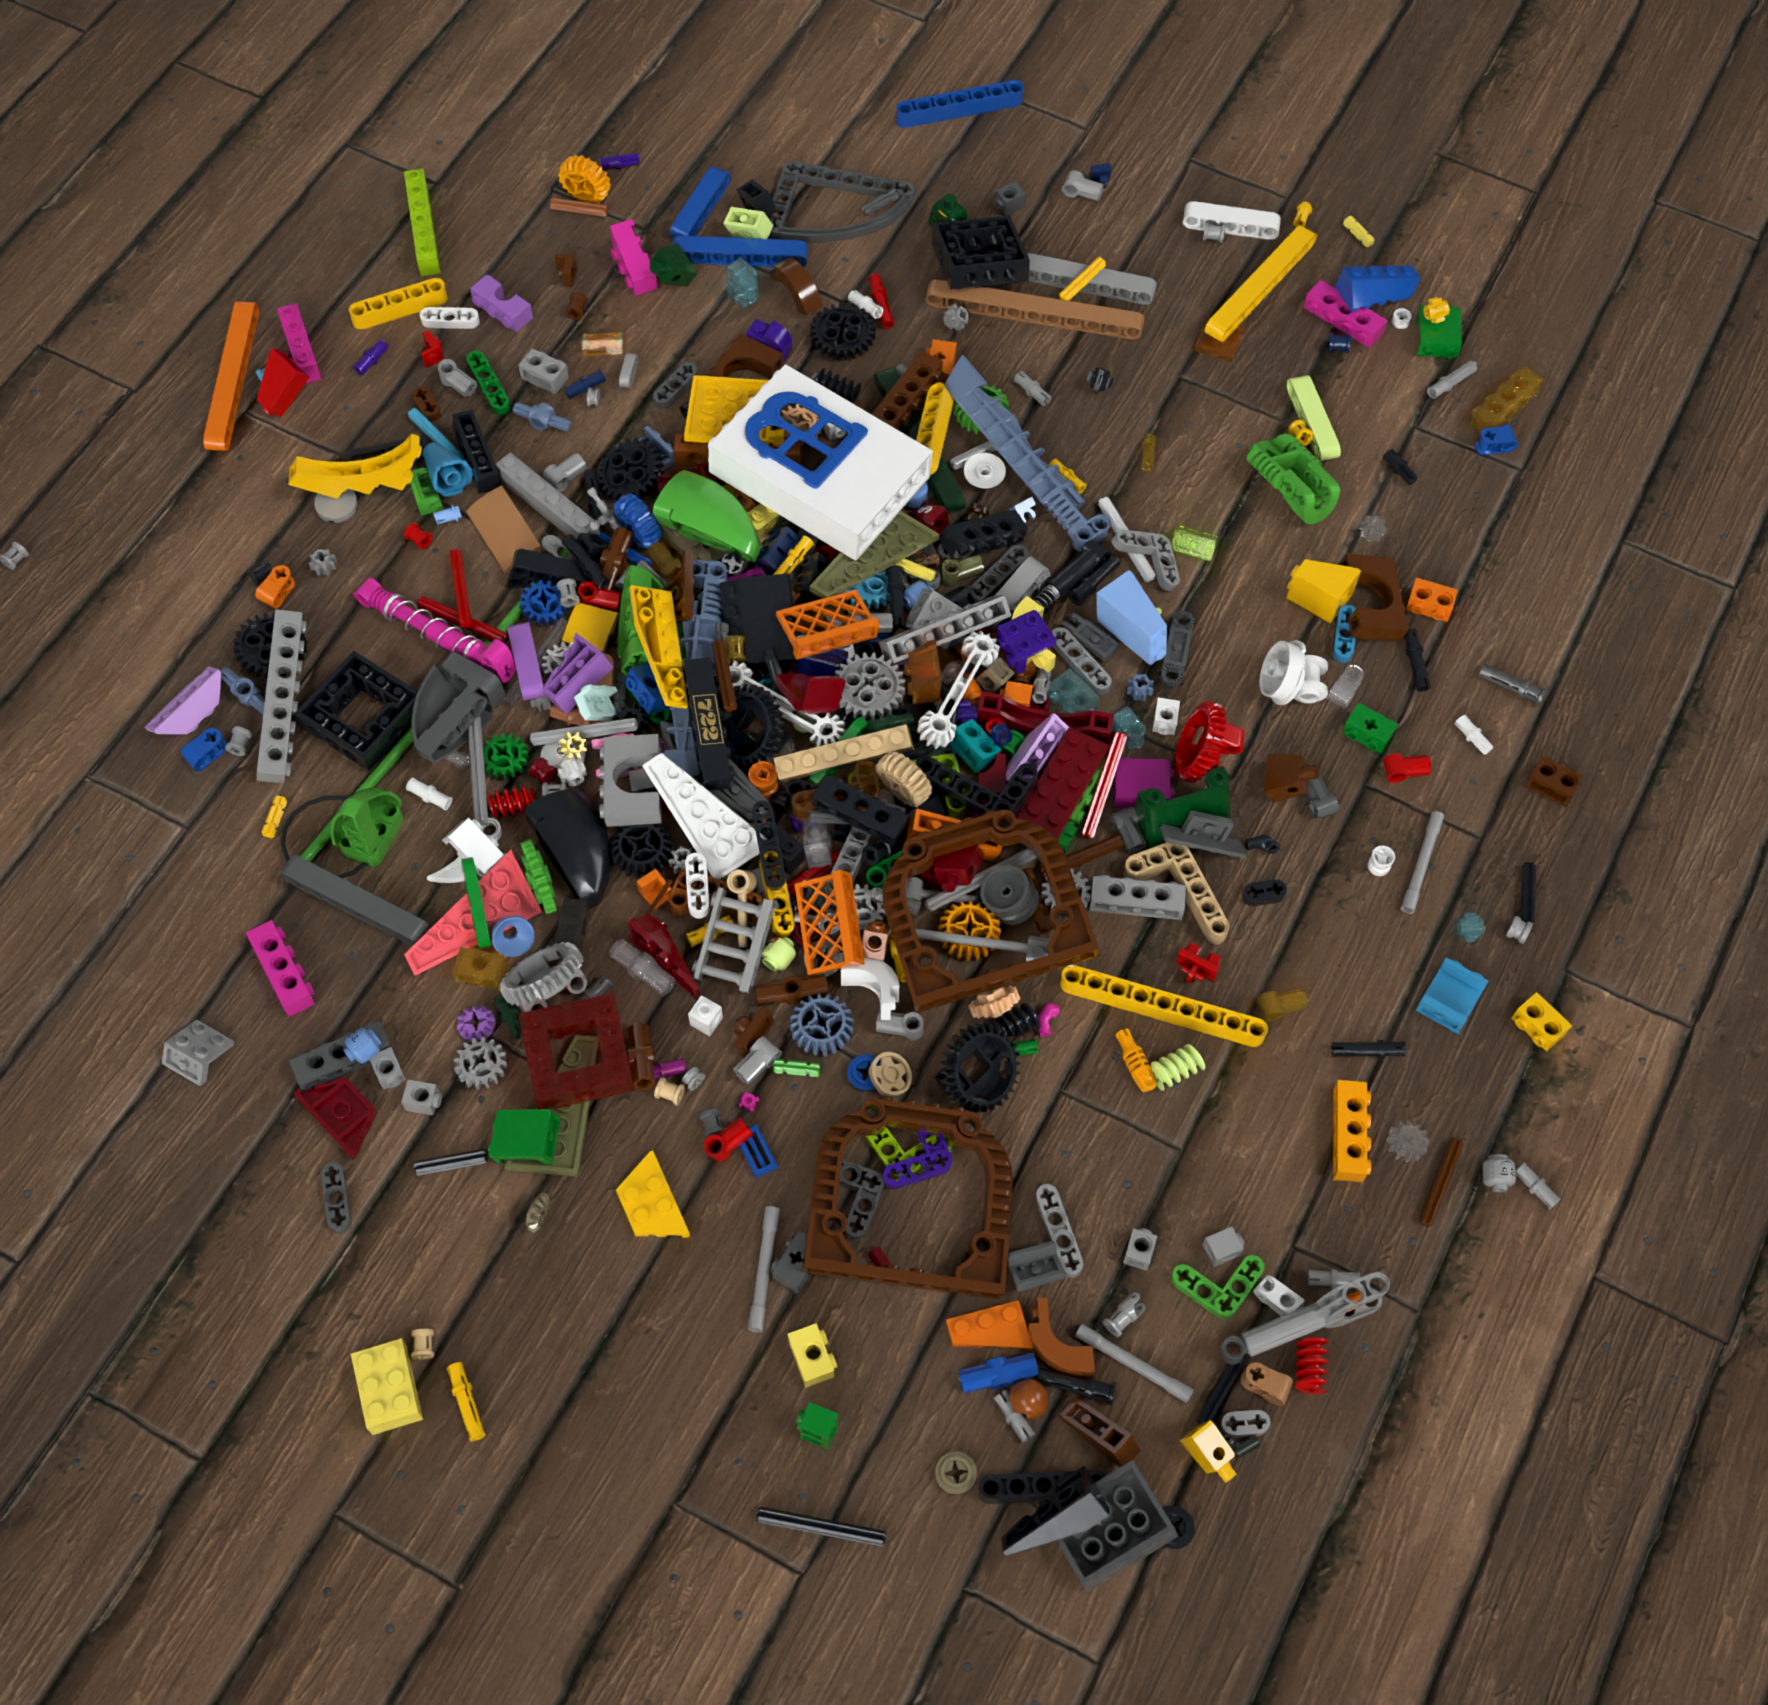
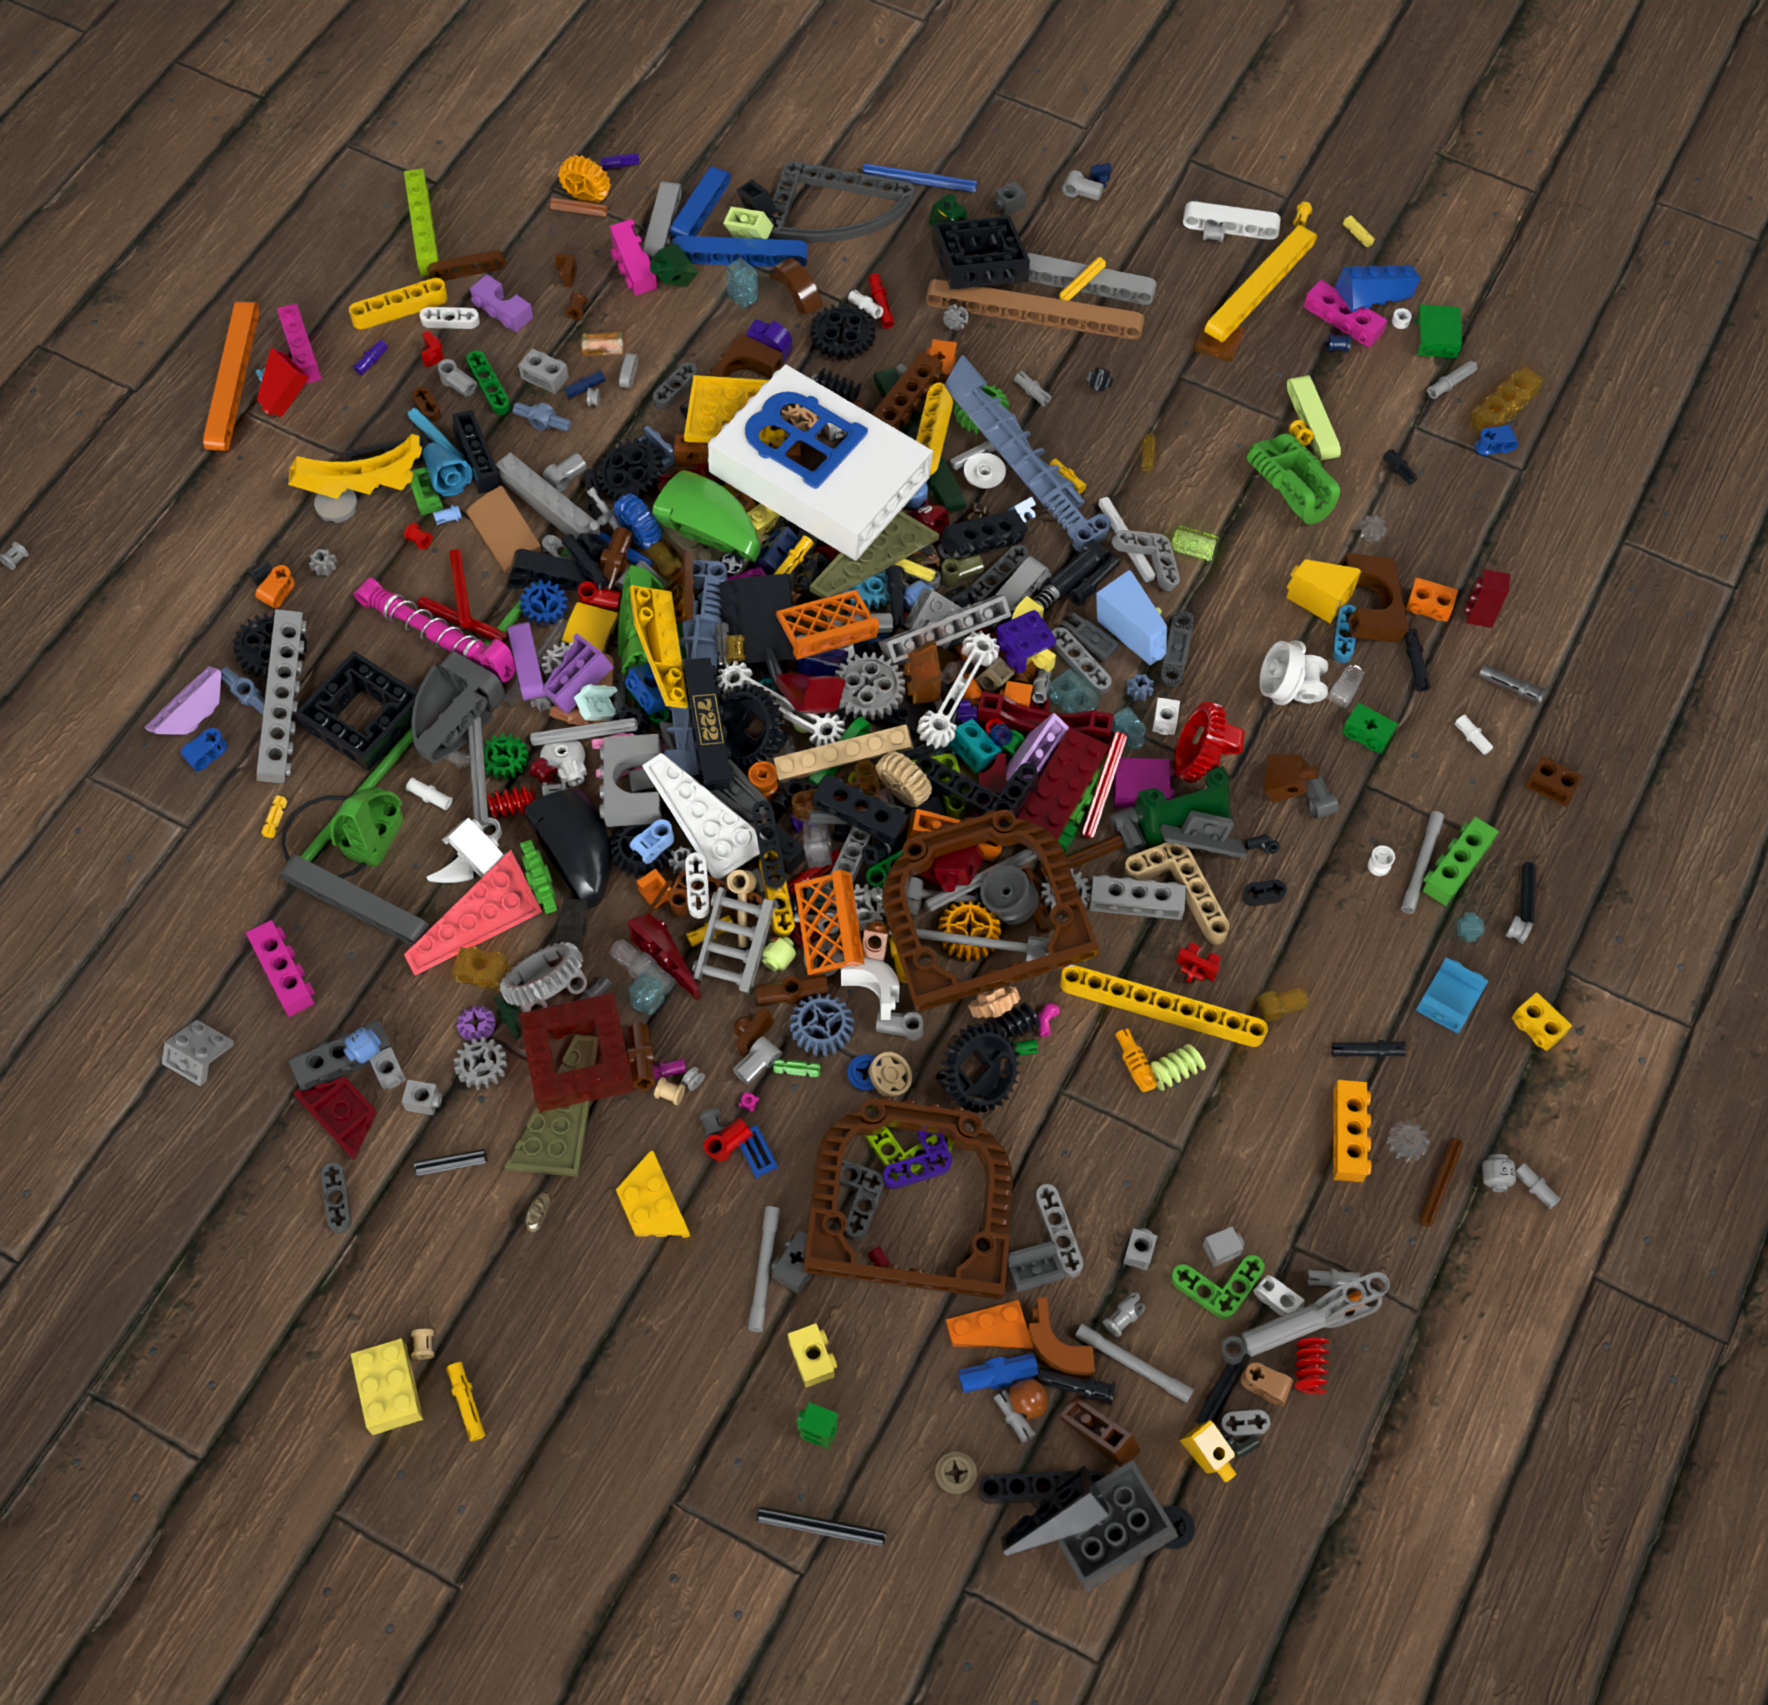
(238, 741): light grey bush -> none
(466, 265): none -> reddish brown beam
(475, 902): green beam -> none
(519, 942): medium blue piece -> none
(524, 1135): green panel -> none
(568, 592): light grey bush -> none
(579, 745): light yellow gear -> none
(646, 994): none -> clear light blue brick
(650, 844): none -> light blue piece
(662, 217): none -> light grey beam
(705, 1015): white brick -> none
(724, 675): reddish brown axle -> none
(880, 201): dark grey axle -> none
(890, 721): clear green pin -> none
(921, 178): none -> blue axle
(959, 103): blue beam -> none
(1400, 767): red piece -> none
(1436, 310): yellow gear -> none
(1444, 888): none -> bright green brick
(1487, 598): none -> dark red wedge

